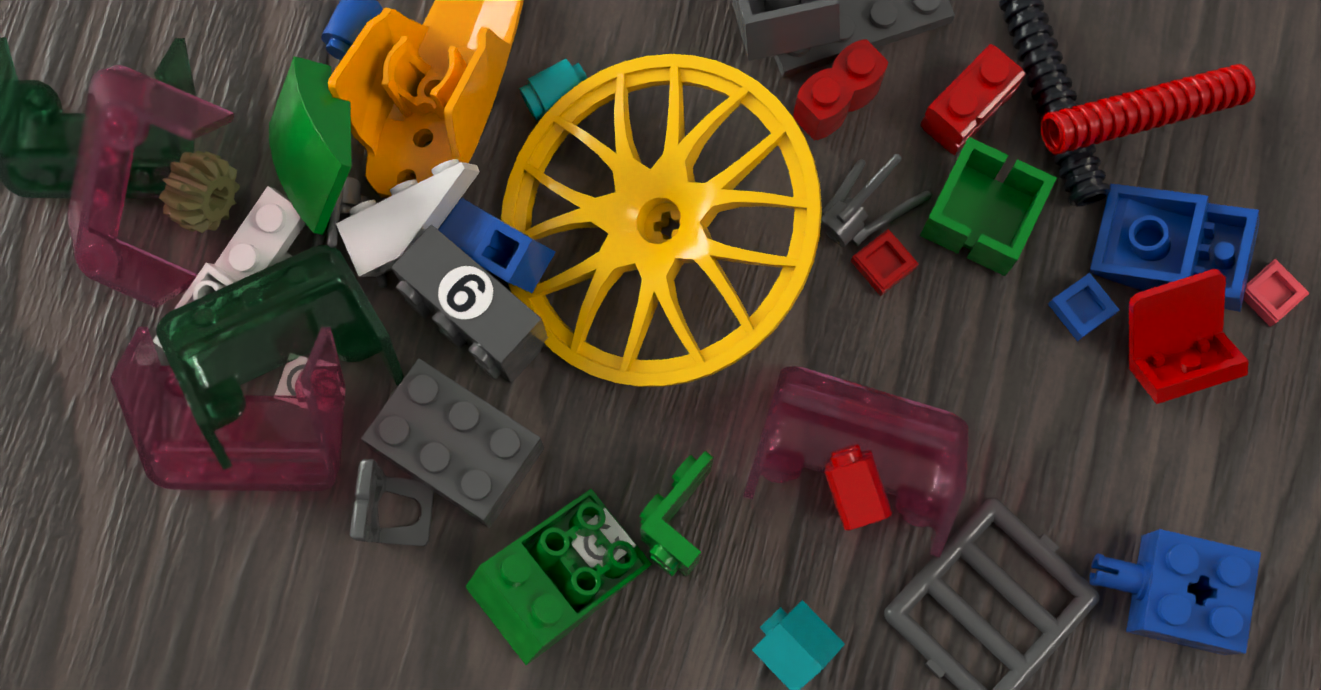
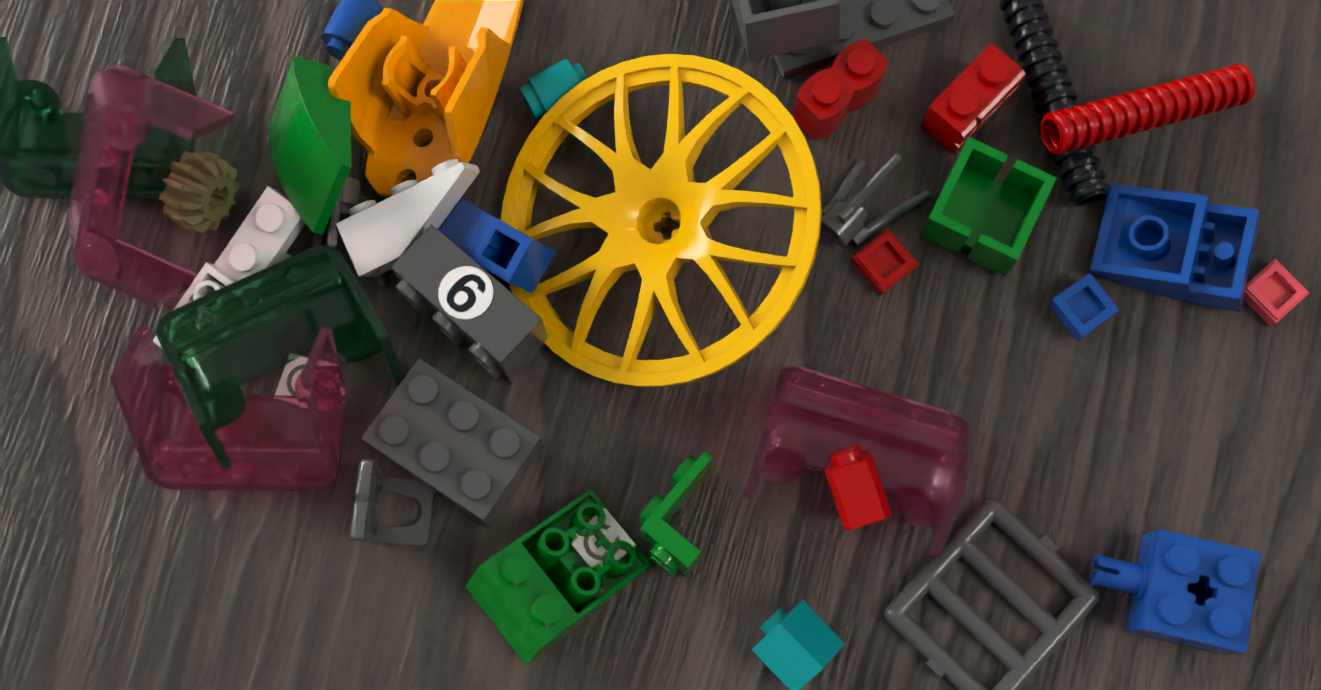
(1180, 337): red bracket -> none

